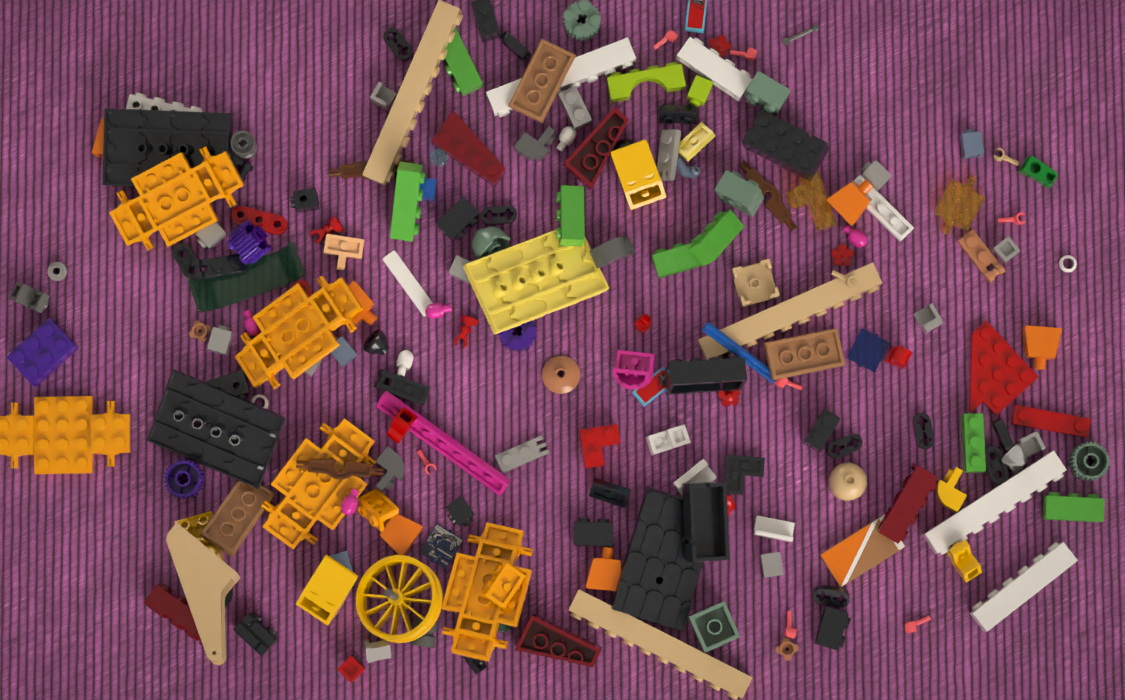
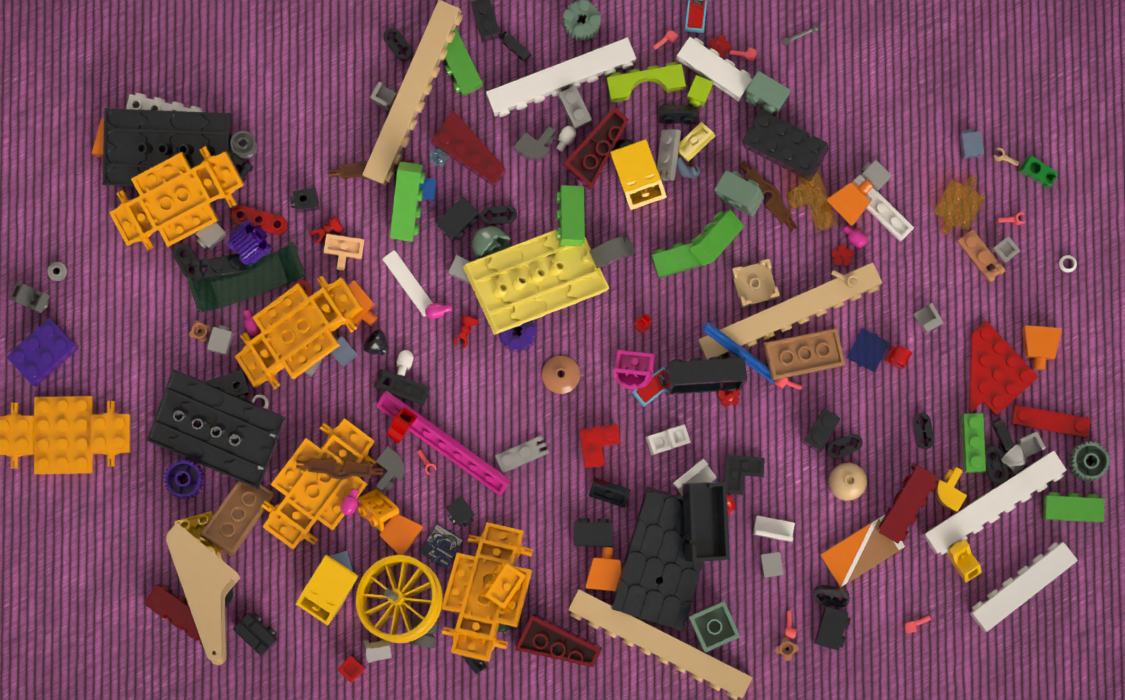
(542, 80): medium nougat tile -> none

